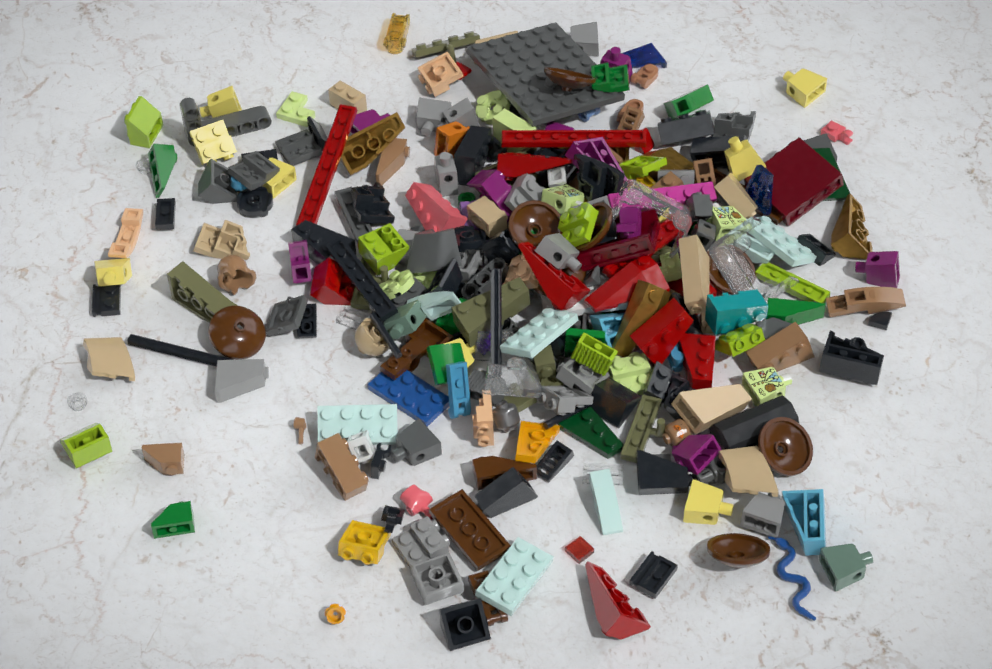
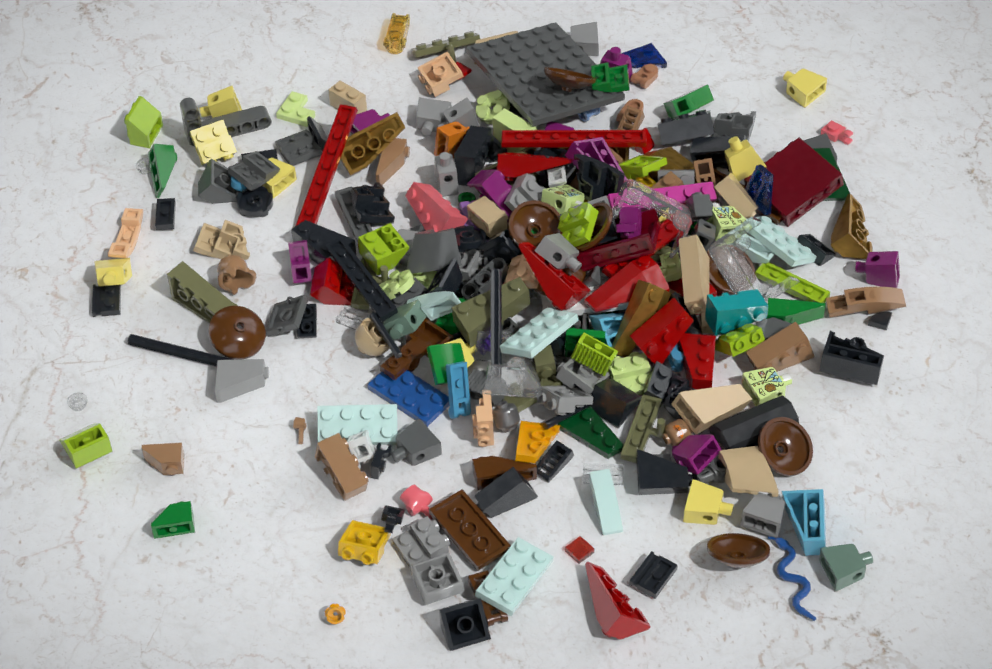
(108, 357): tan slope -> none

